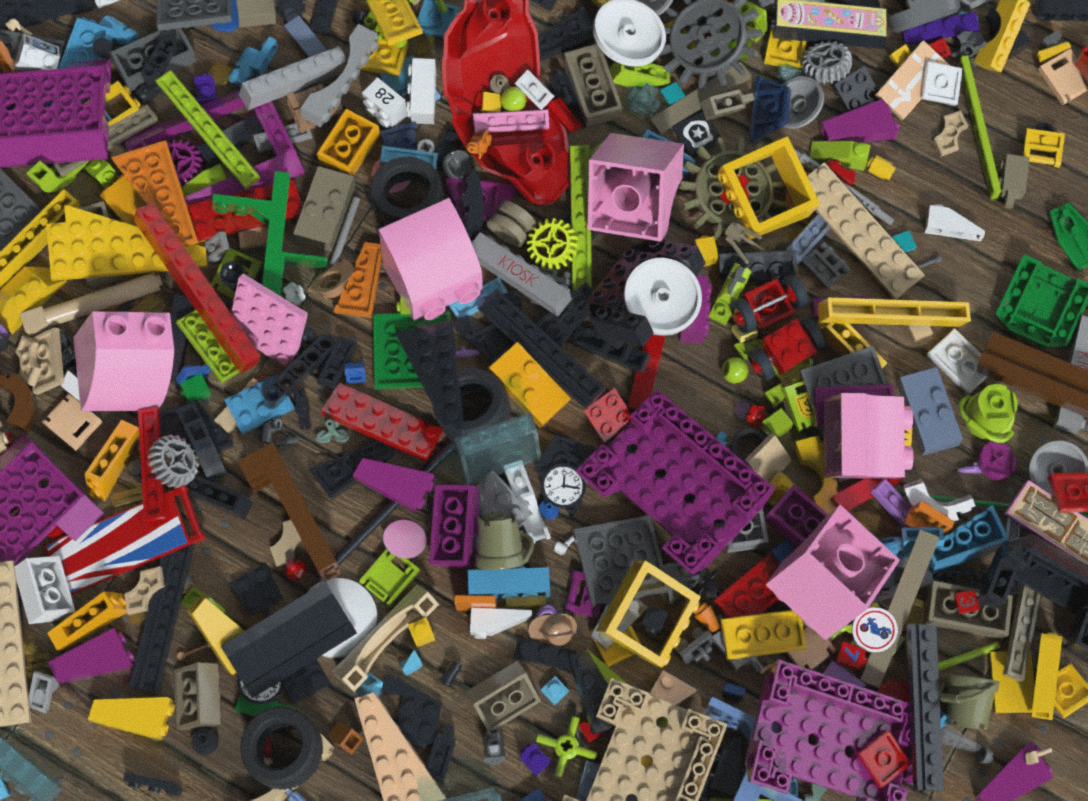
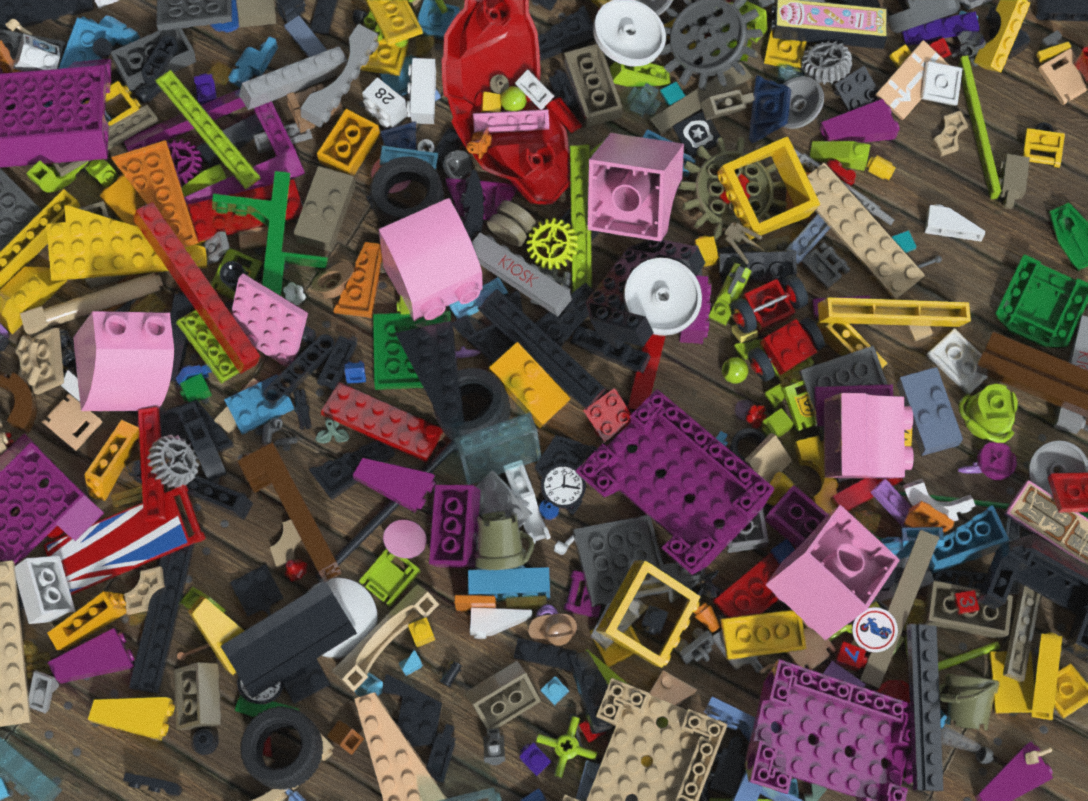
(344, 232): light grey bar -> none
(733, 692): dark blue tile -> none
(883, 758): red tile -> none

